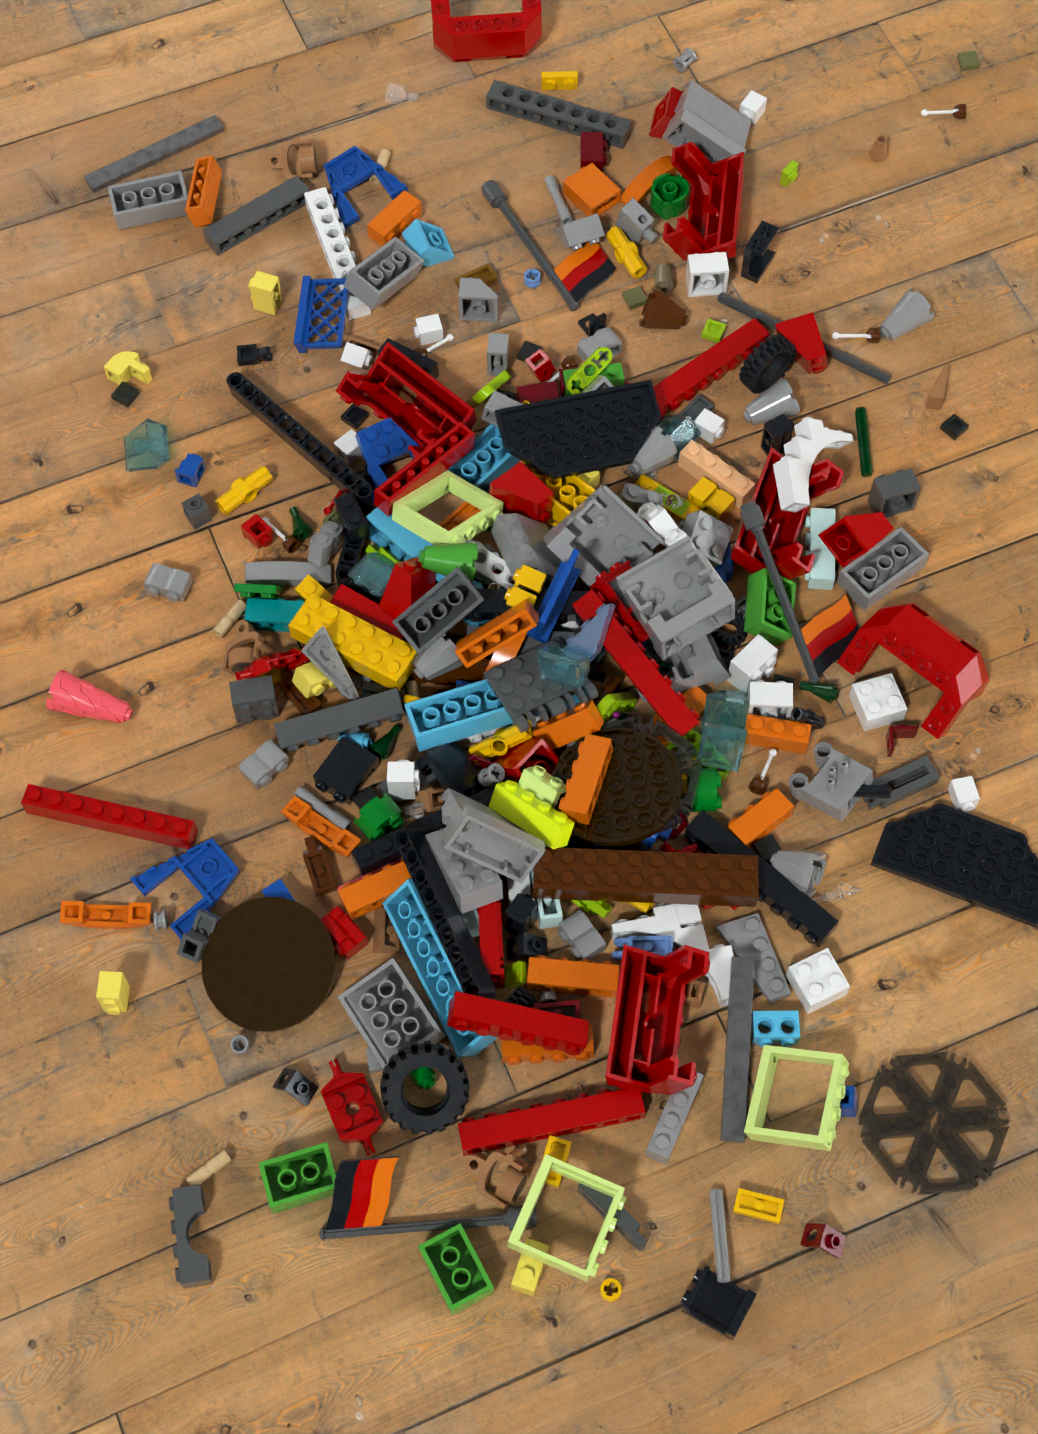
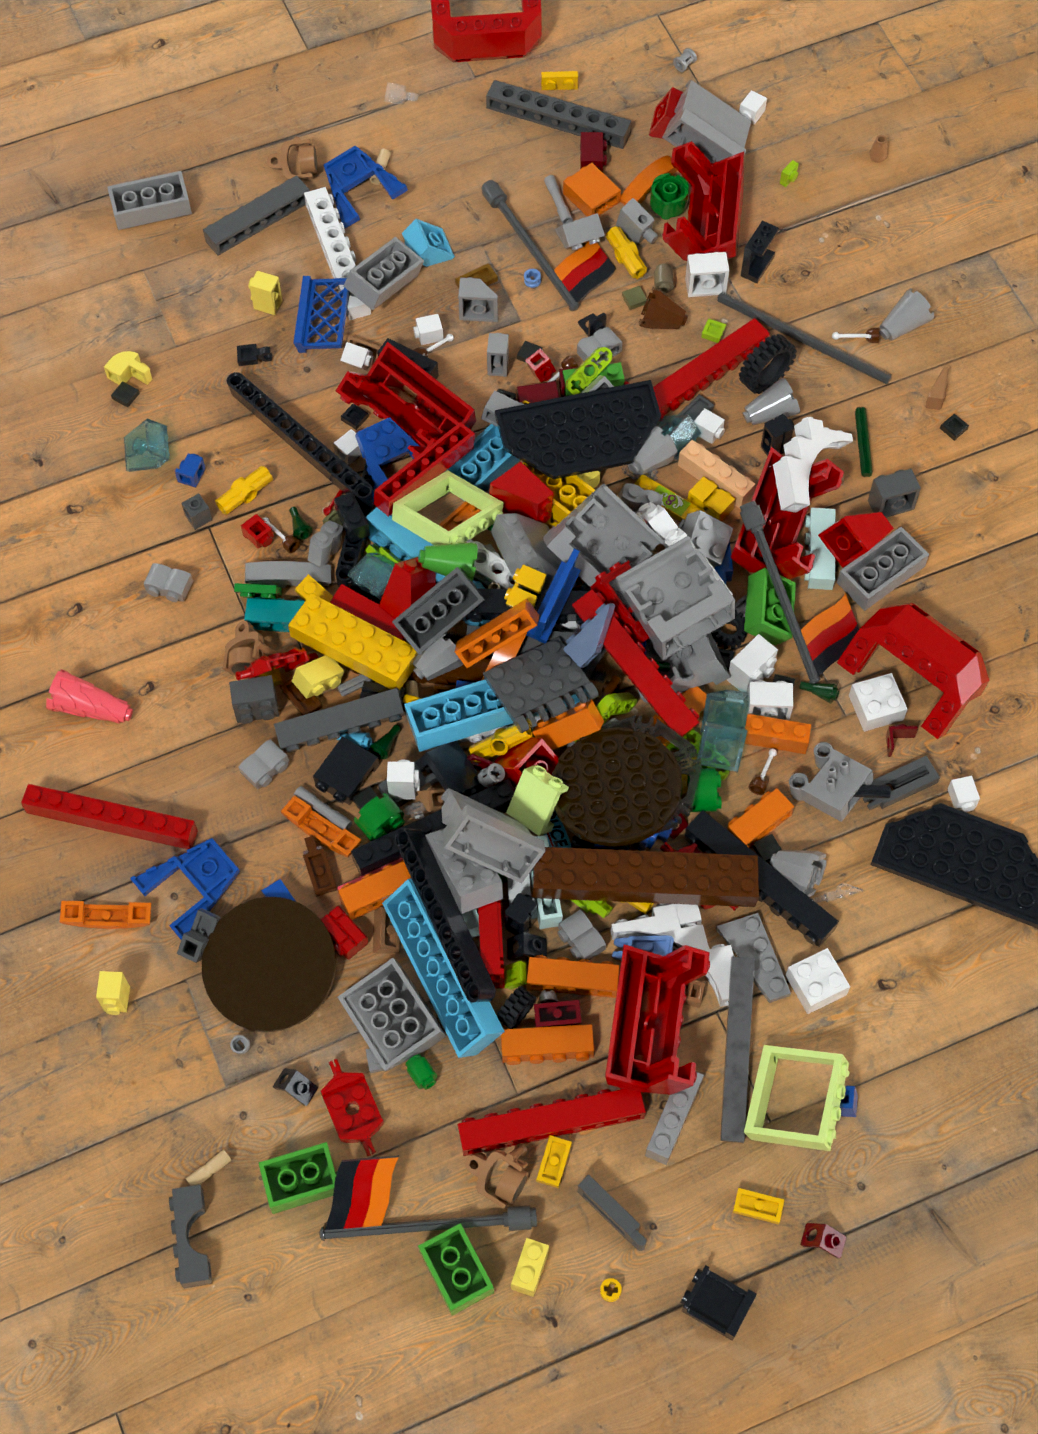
(154, 153): flat silver tile -> none
(160, 919): light grey bush -> none
(203, 191): orange brick -> none
(228, 620): tan piece -> none
(325, 657): light grey wing -> none
(394, 218): orange brick -> none
(428, 1118): black tyre -> none
(488, 389): lime beam -> none
(517, 1023): red brick -> none
(531, 814): neon yellow brick -> none
(552, 1164): yellowish green window -> none
(563, 666): clear light blue slope -> none
(586, 778): orange brick -> none
(622, 715): black piece -> none
(720, 1235): light grey axle -> none
(774, 1021): medium azure brick -> none
(805, 336): red slope -> none
(808, 717): black pin -> none
(954, 1122): clear smoke plate -> none
(958, 112): hinge -> none
(968, 60): olive tile -> none

